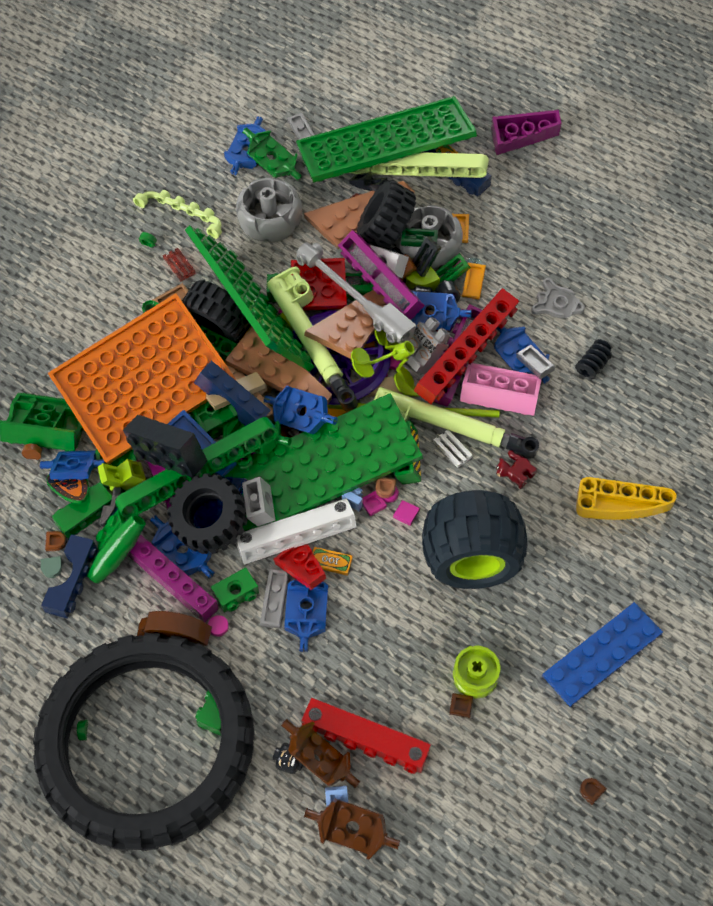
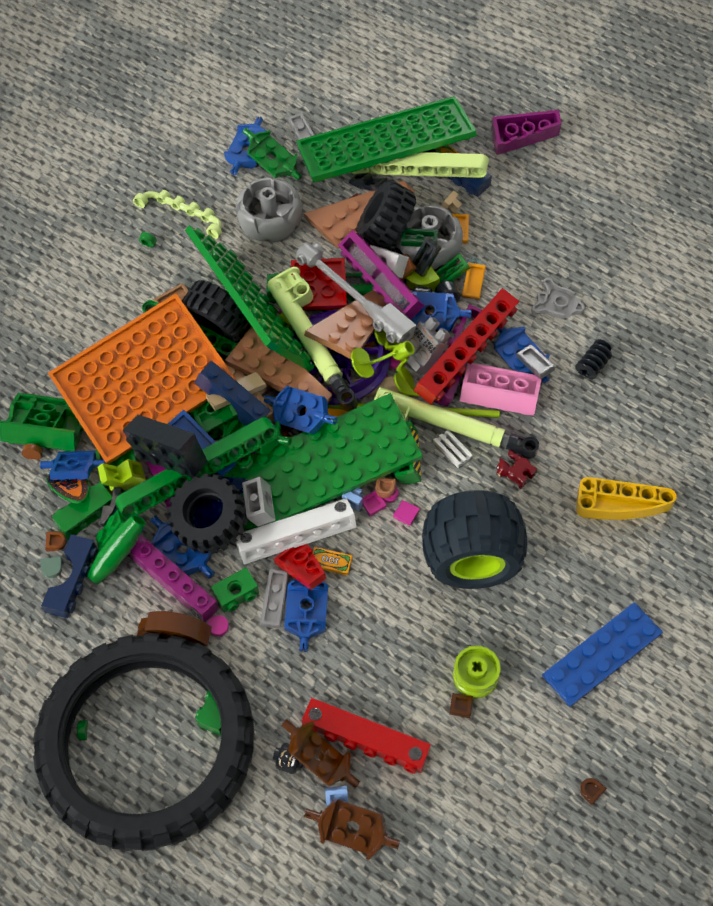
(174, 269): clear red tile -> none
(452, 203): none -> tan tile

